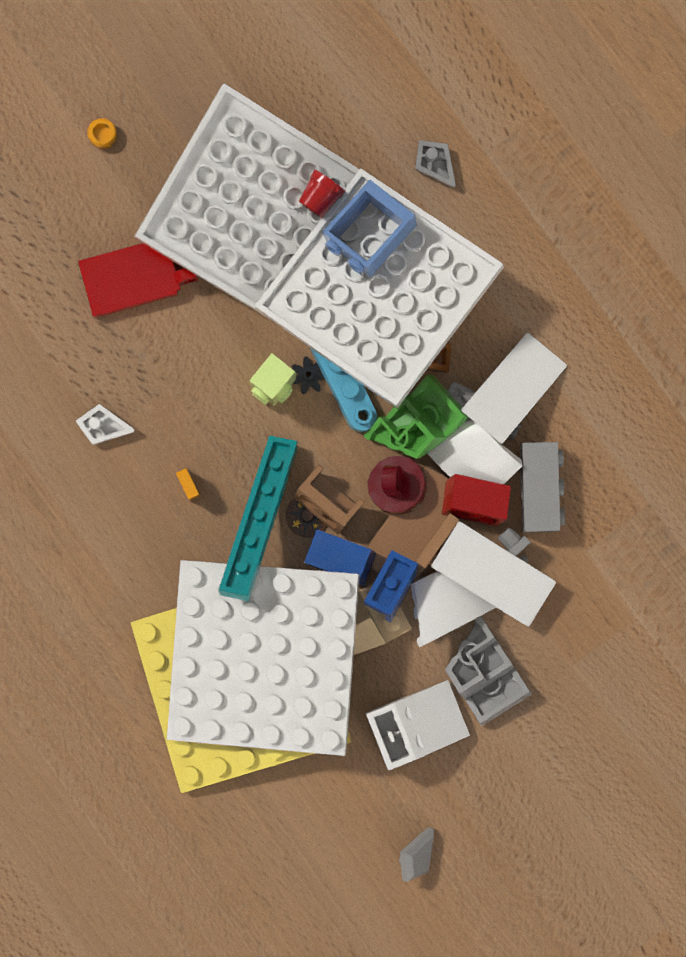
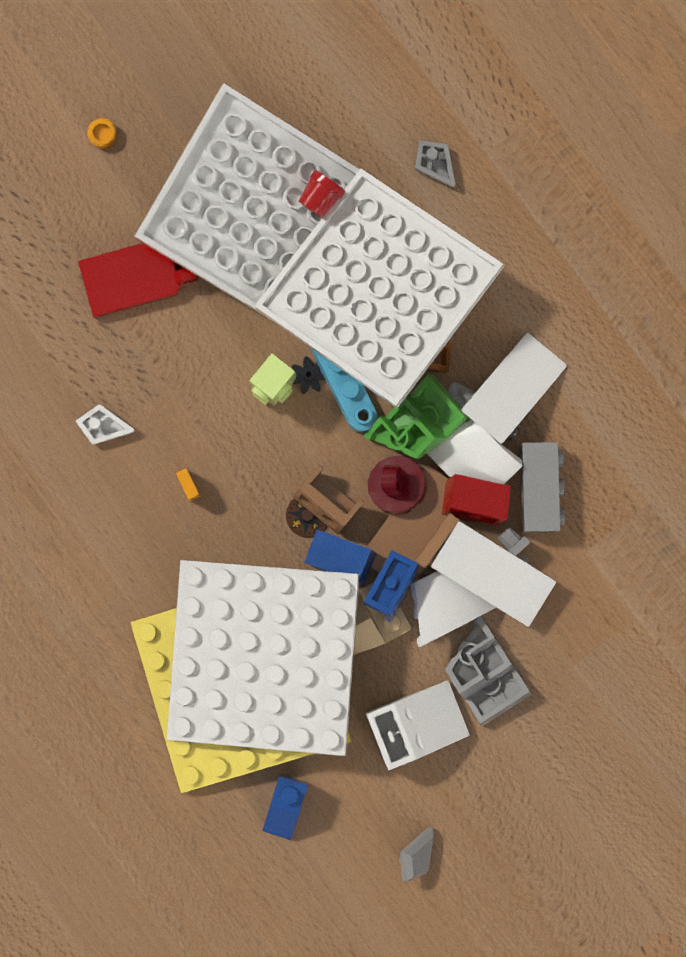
(258, 518): teal plate -> none
(285, 806): none -> blue slope
(386, 204): medium blue window -> none

